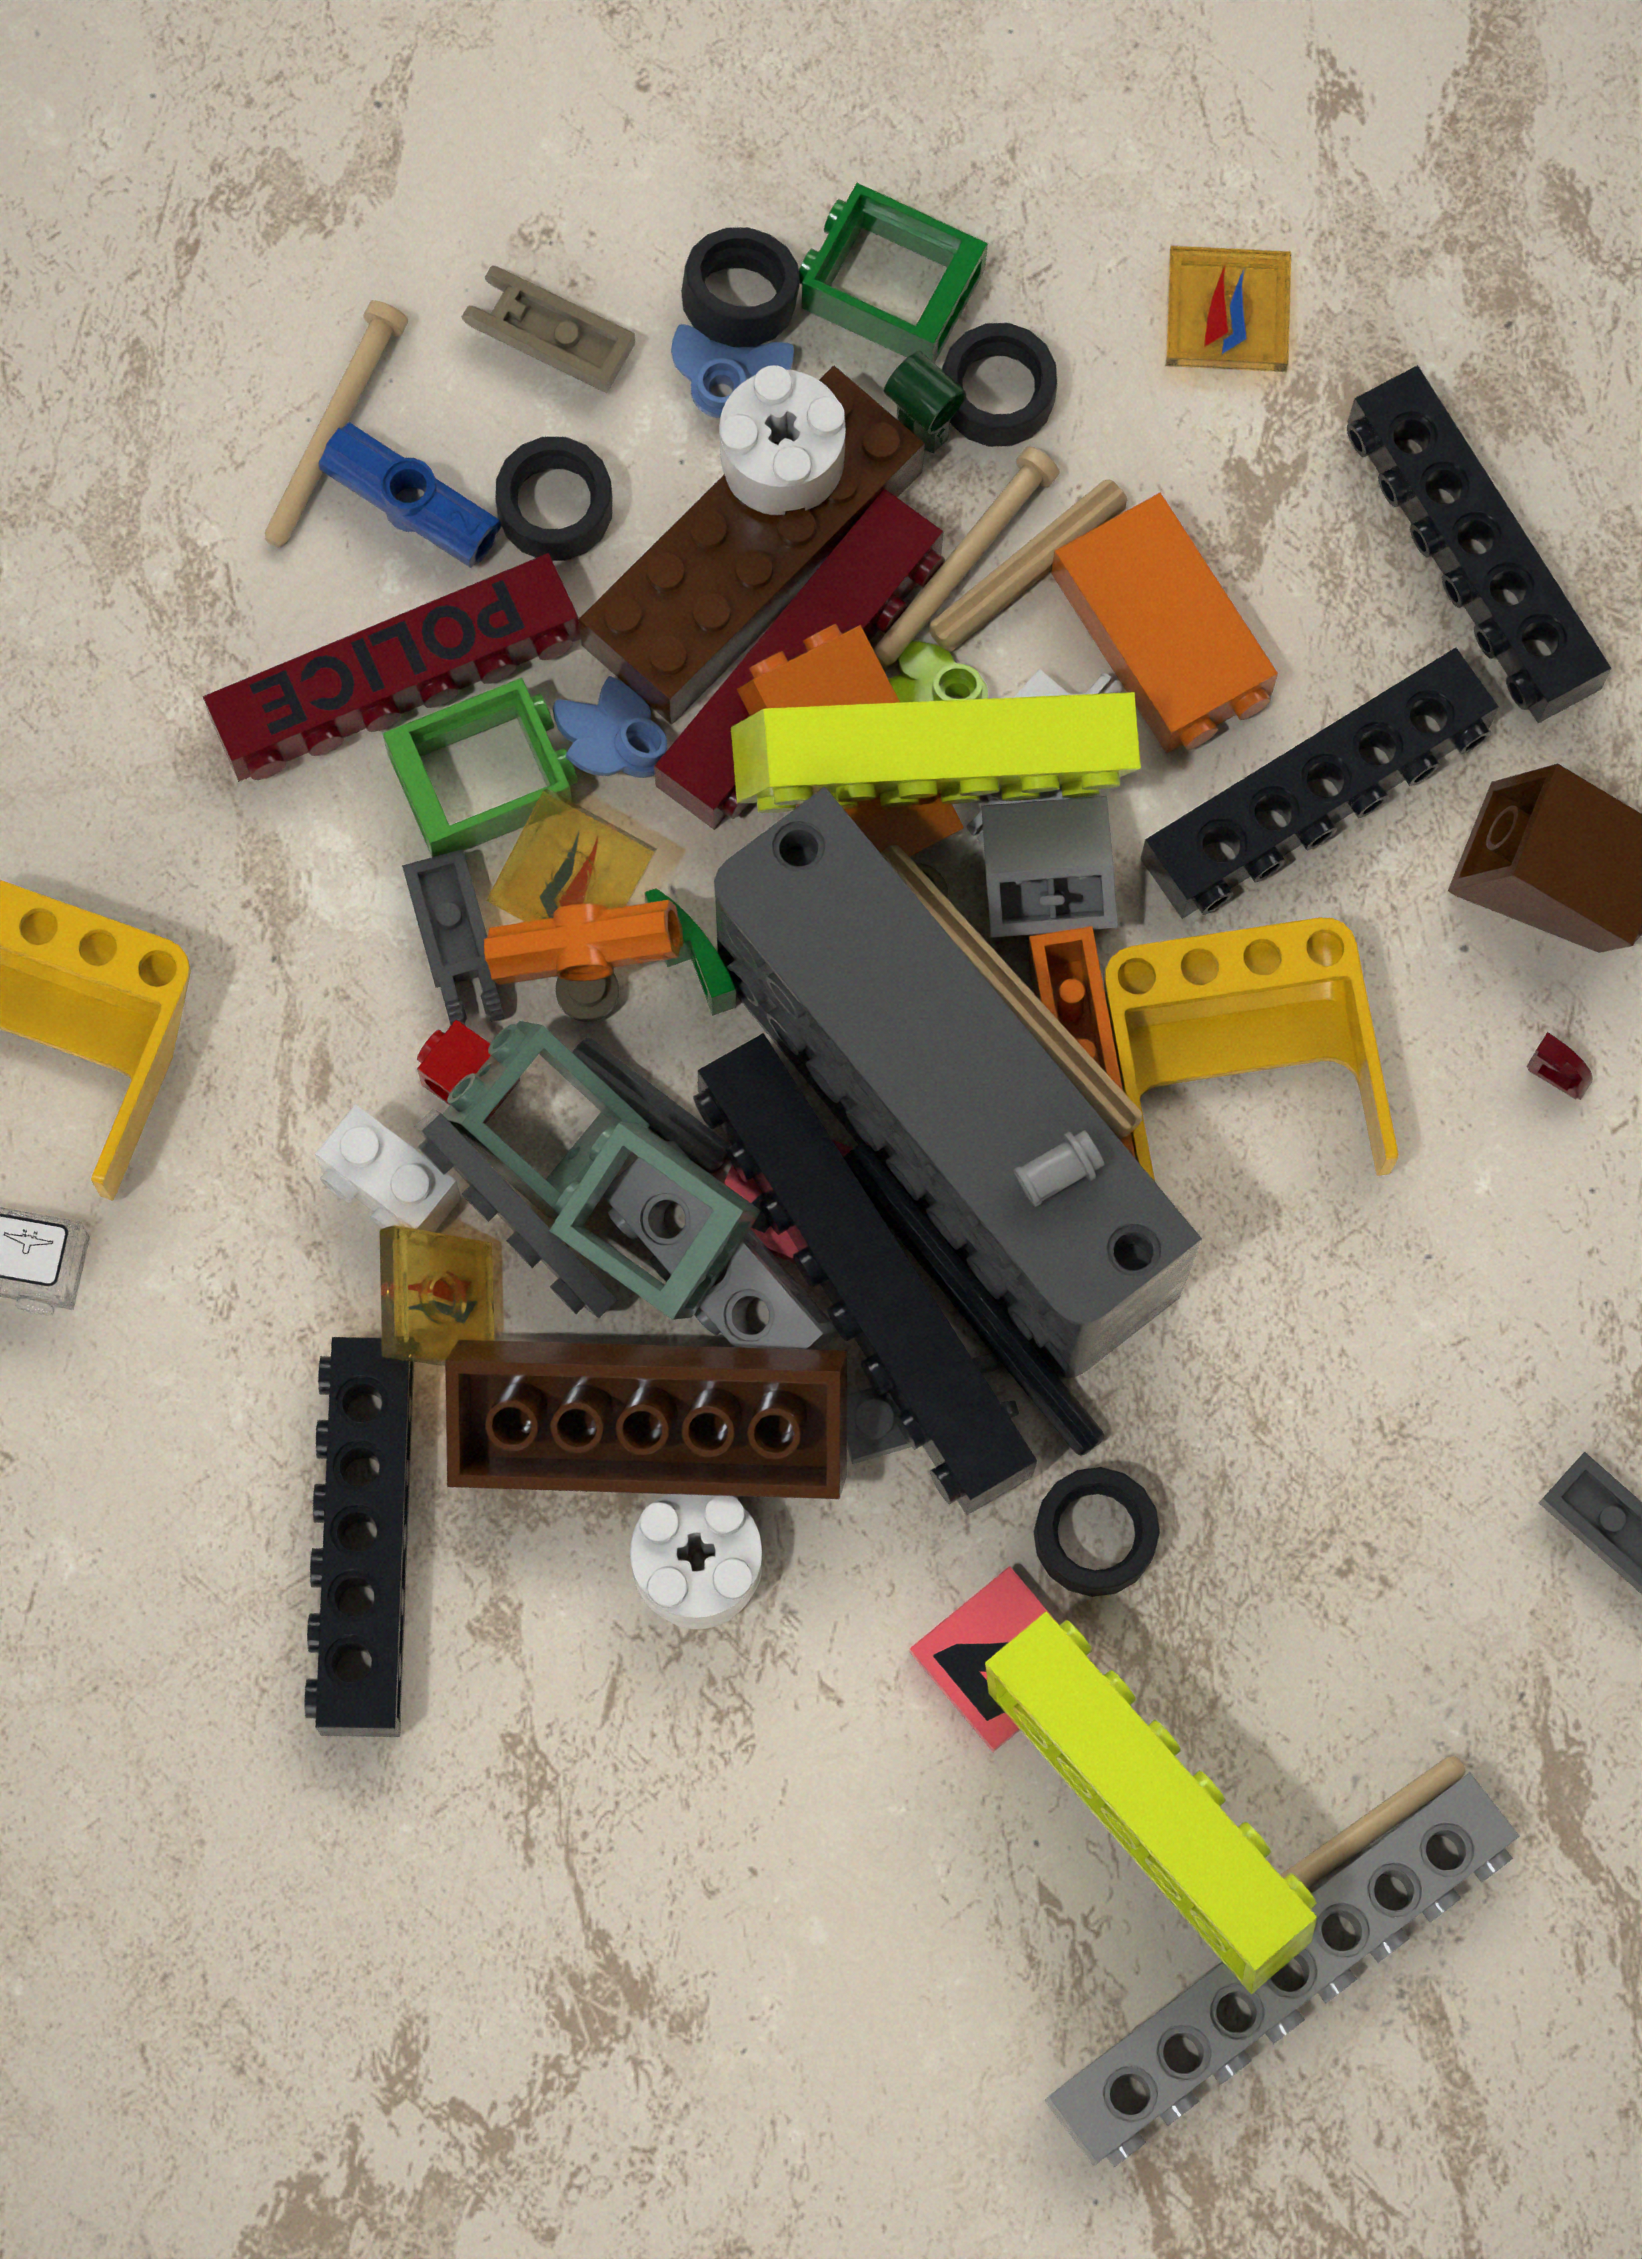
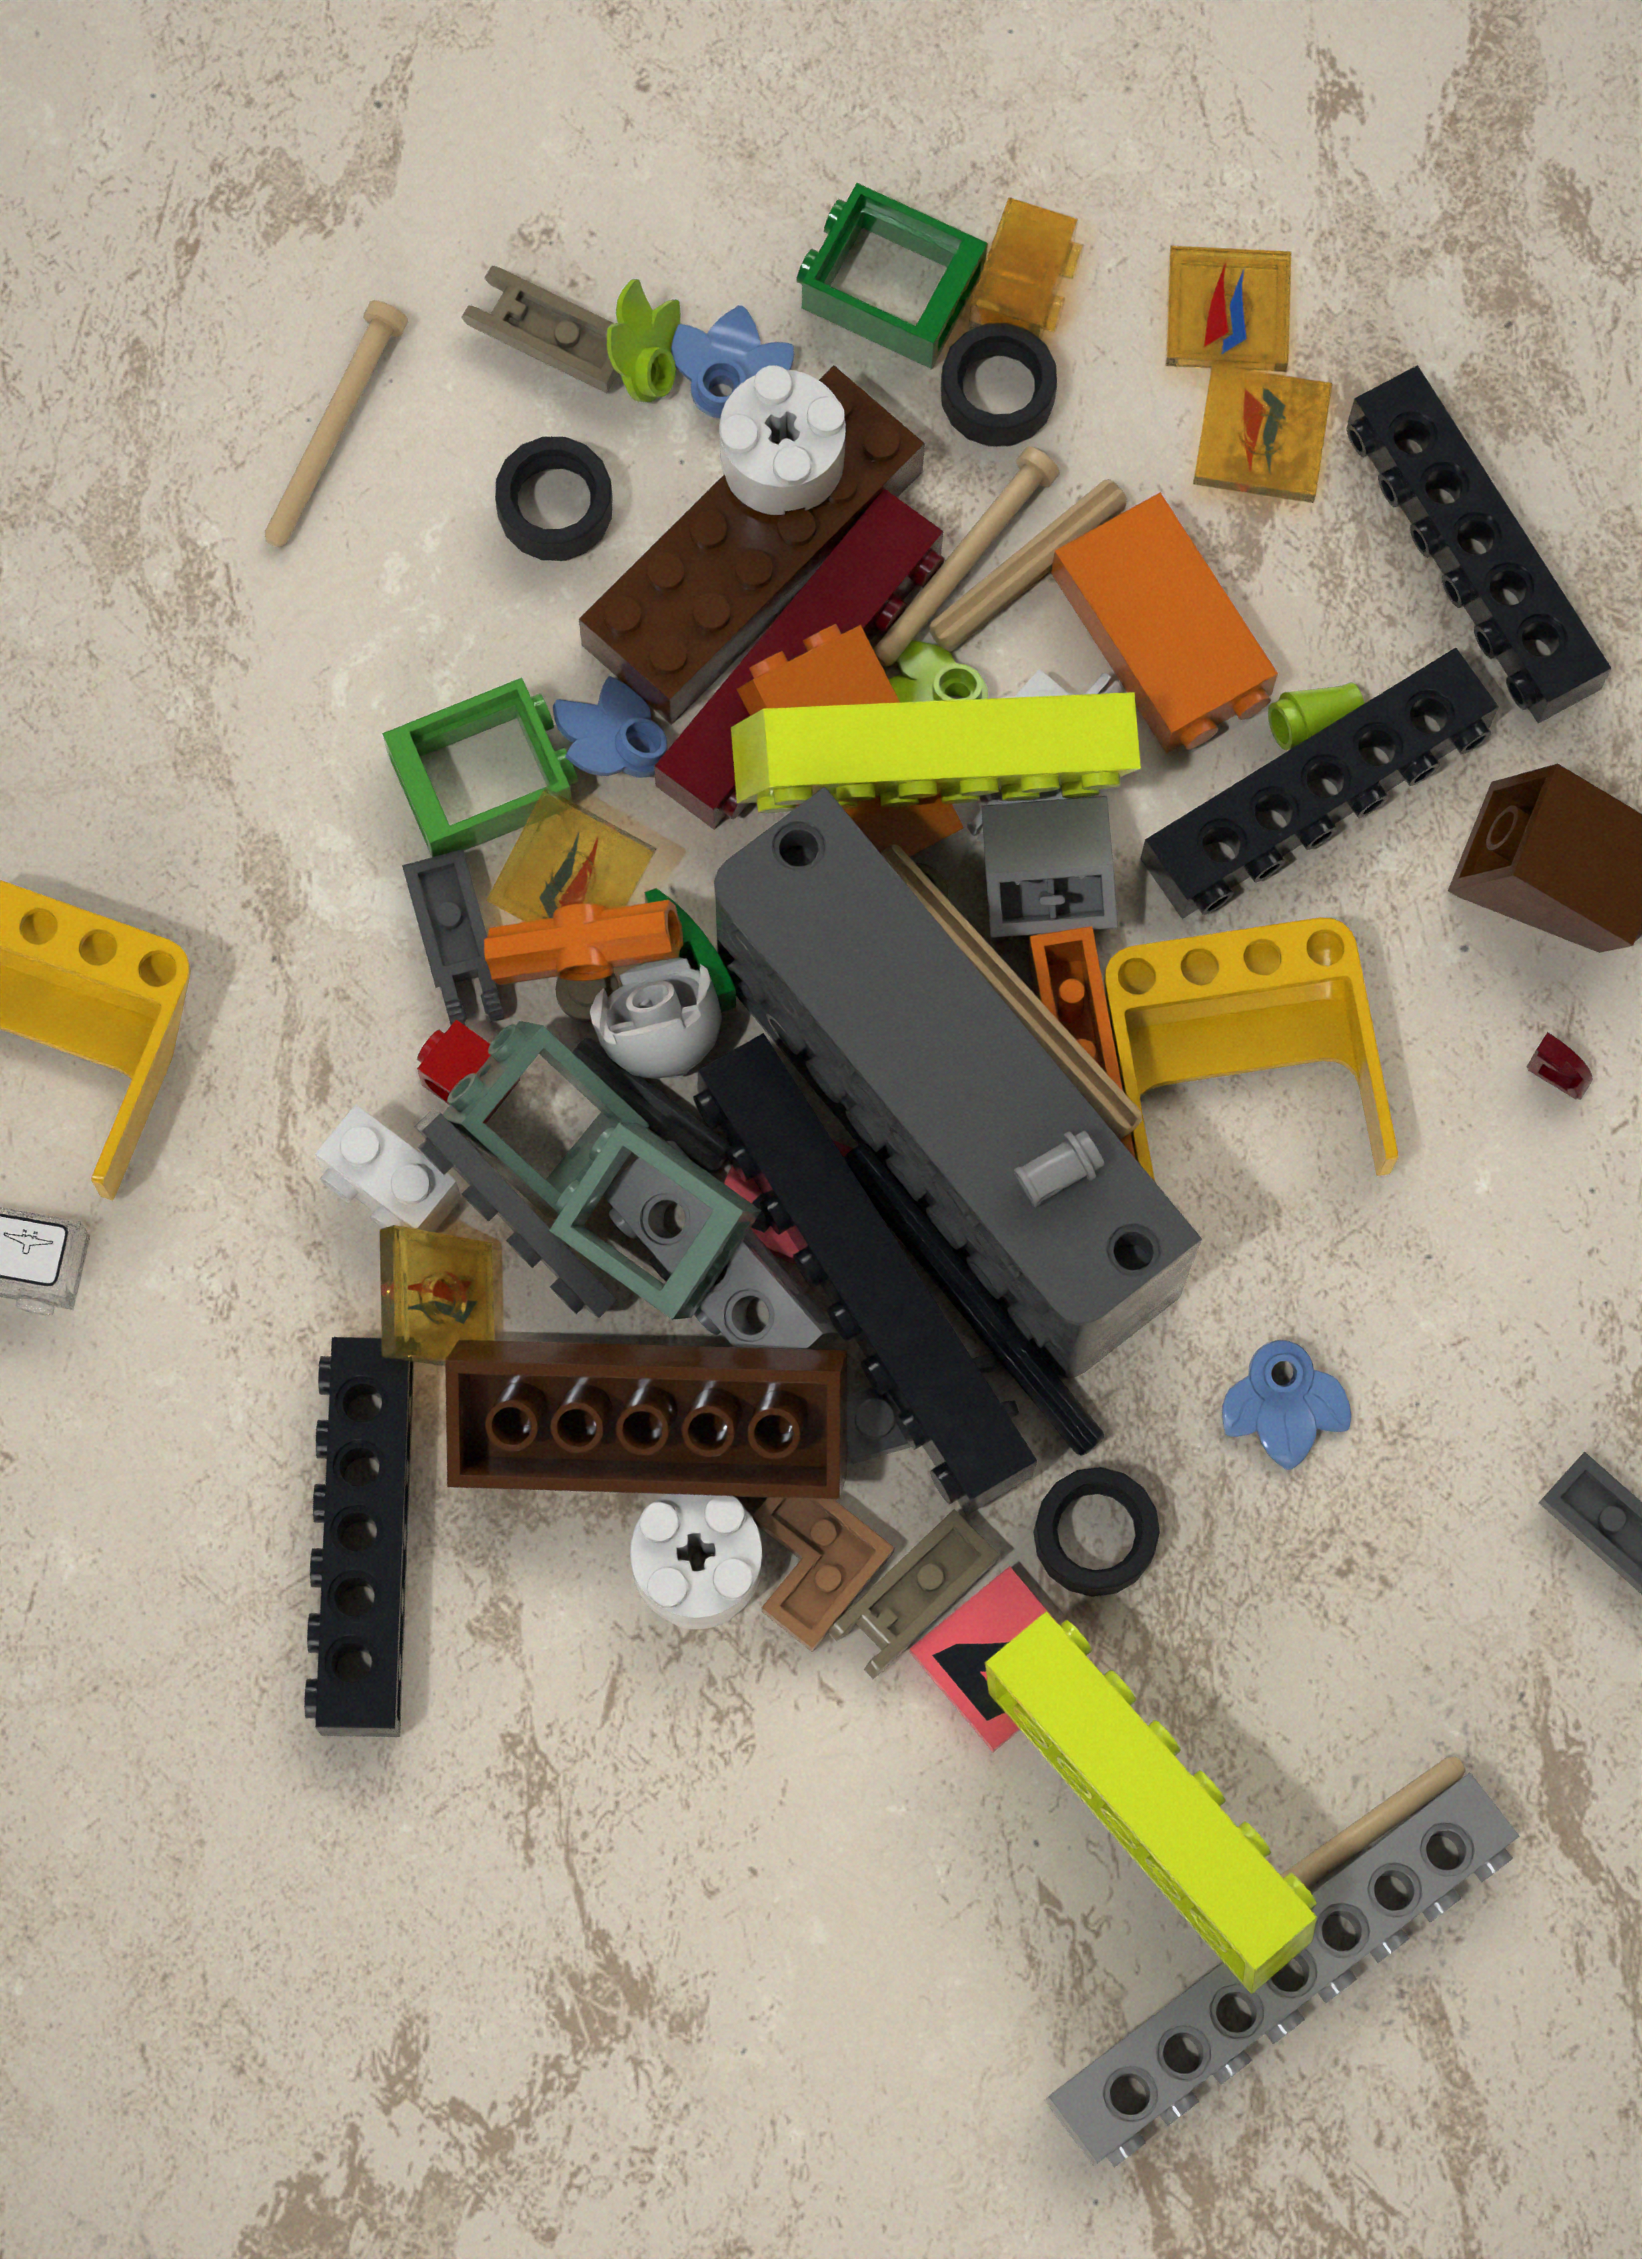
(381, 473): blue piece -> none
(393, 668): dark red brick -> none
(642, 343): none -> lime plate
(659, 1018): none -> white cylinder
(748, 250): black tyre -> none
(834, 1566): none -> medium nougat plate
(918, 1589): none -> dark tan hinge
(924, 399): dark green piece -> none
(1026, 269): none -> clear yellow brick
(1262, 433): none -> clear yellow tile
(1289, 1412): none -> medium blue plate
(1308, 711): none -> lime cone

